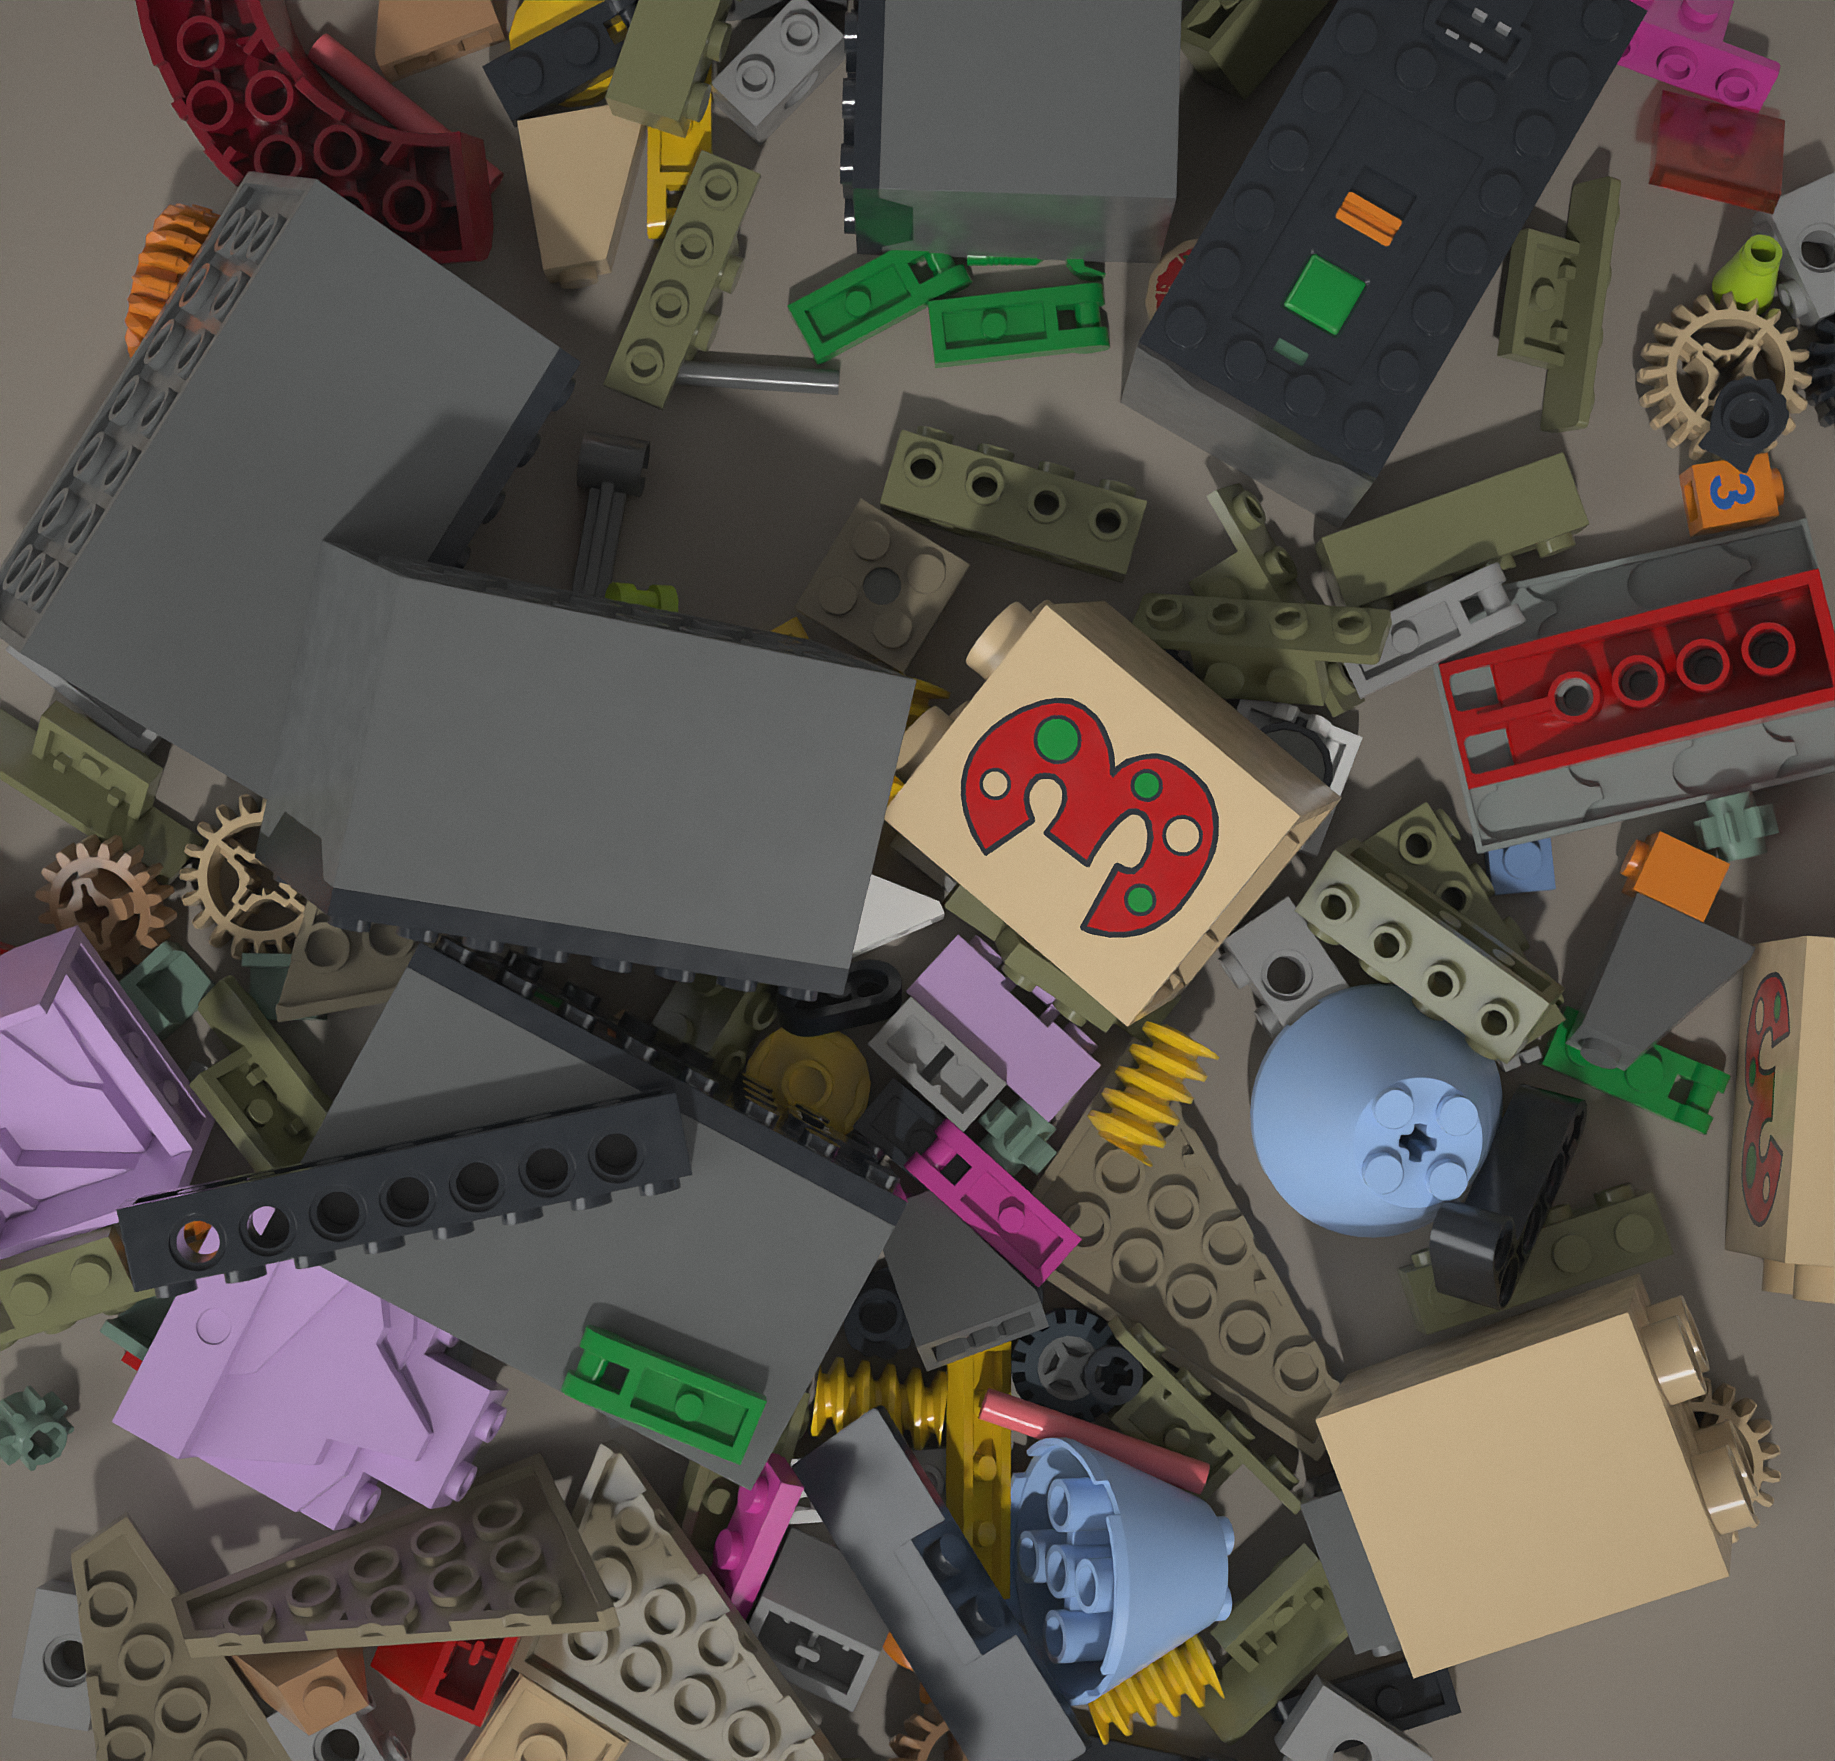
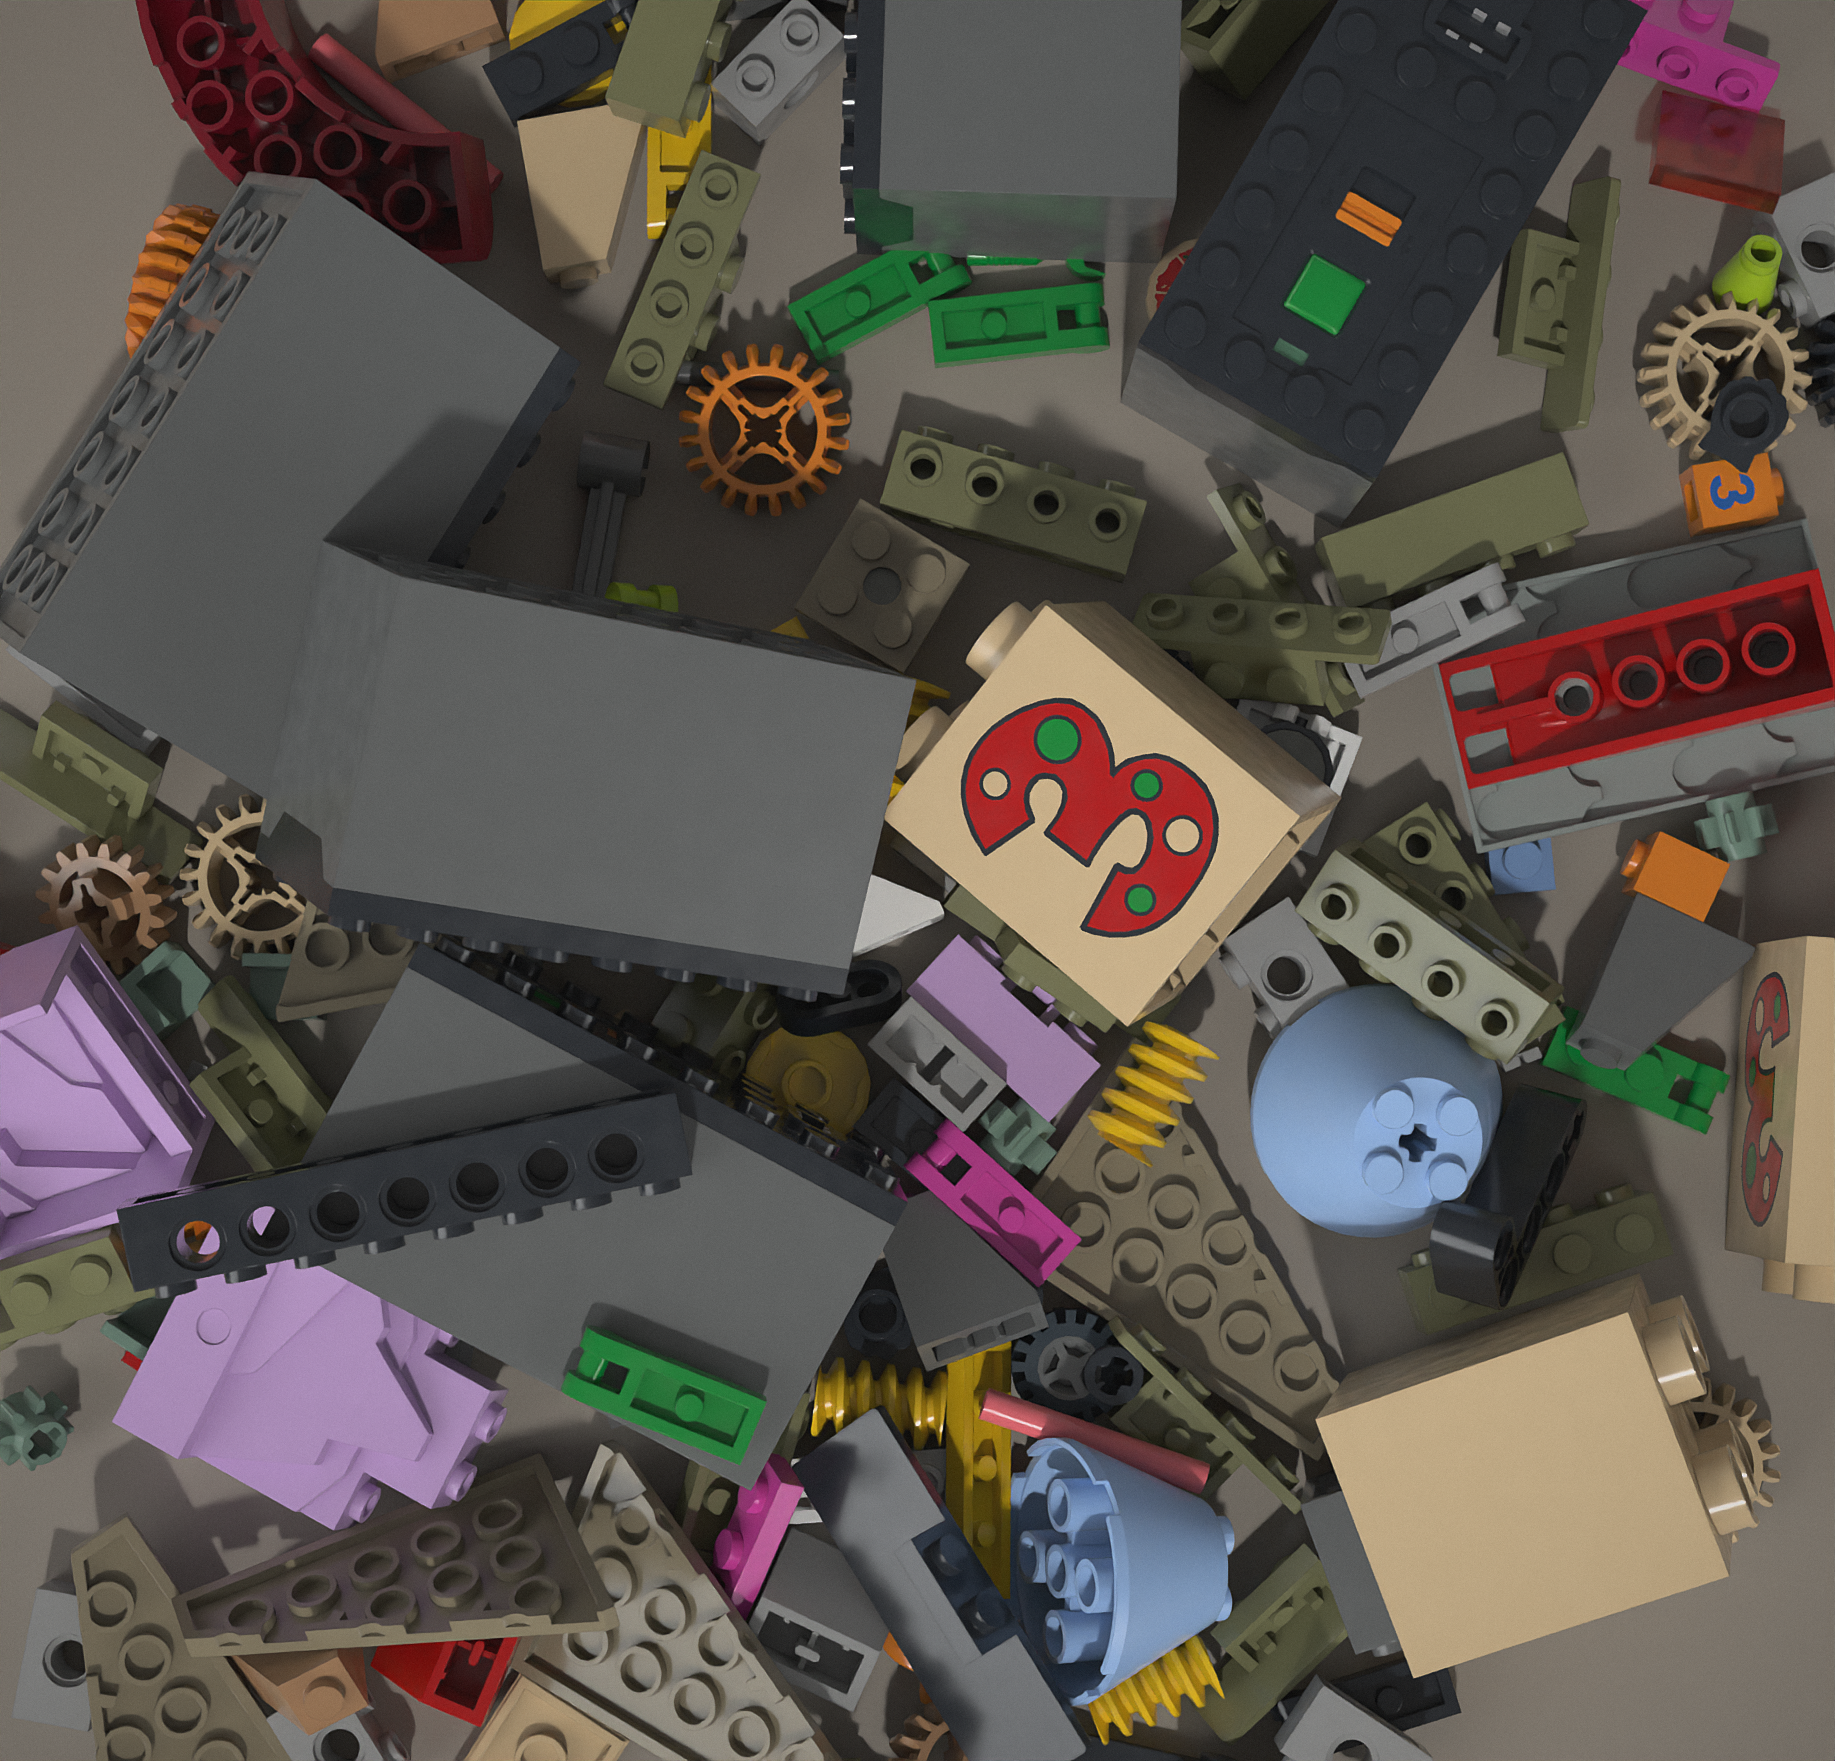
(725, 468): none -> orange gear

